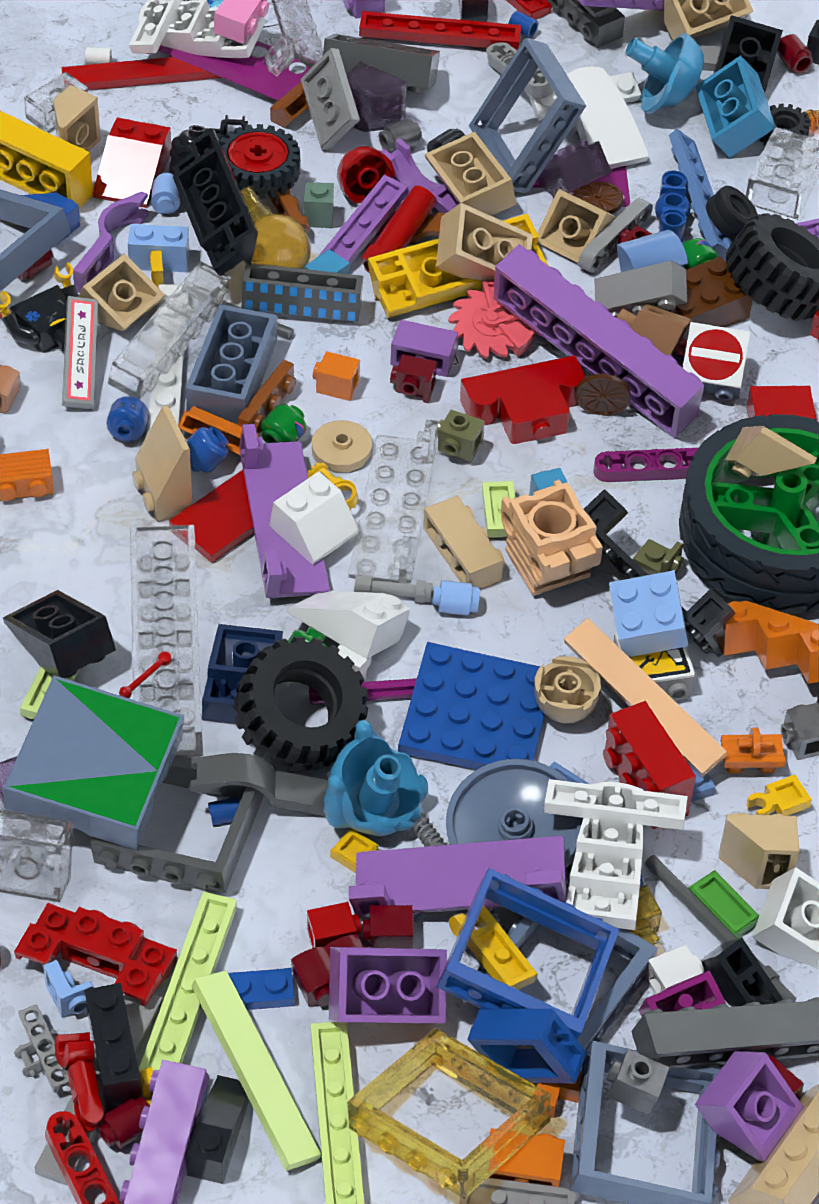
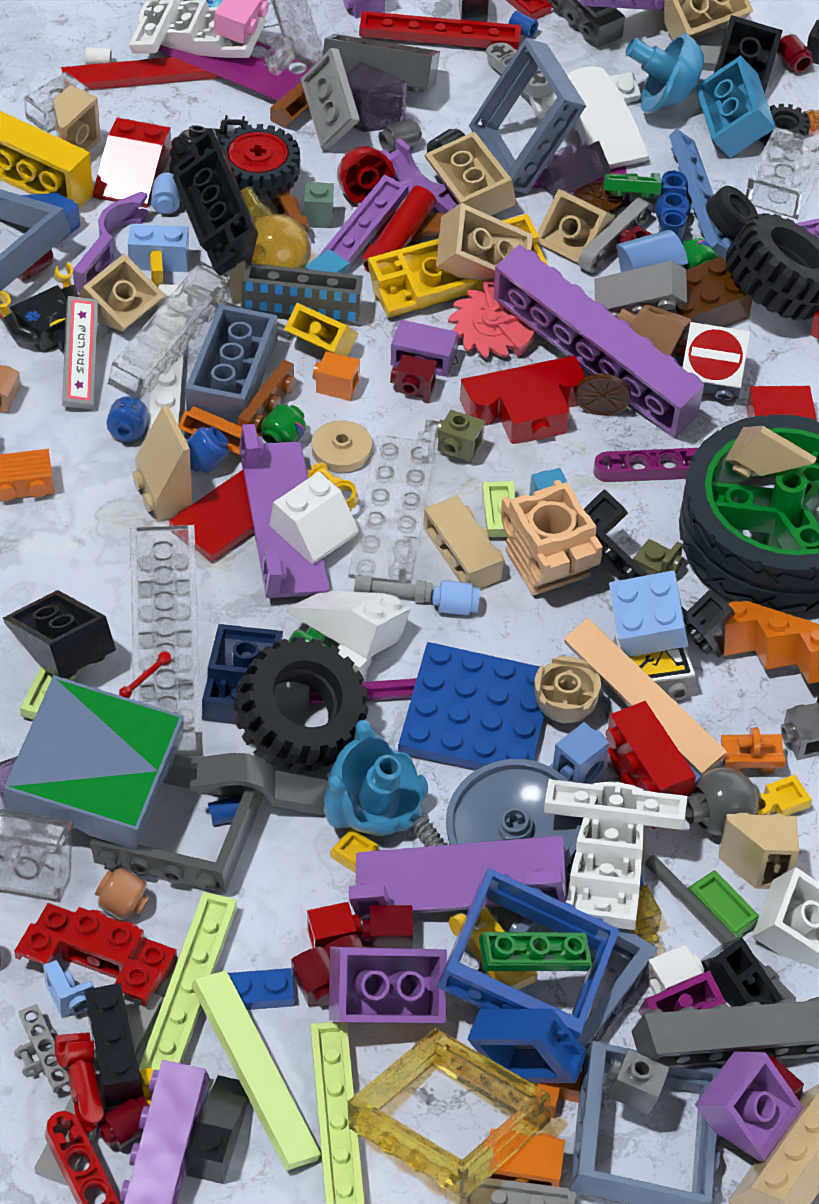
(122, 894): none -> nougat head
(321, 330): none -> yellow brick
(535, 951): none -> green tile
(582, 755): none -> medium blue brick
(630, 182): none -> green wing
(718, 794): none -> dark grey brick

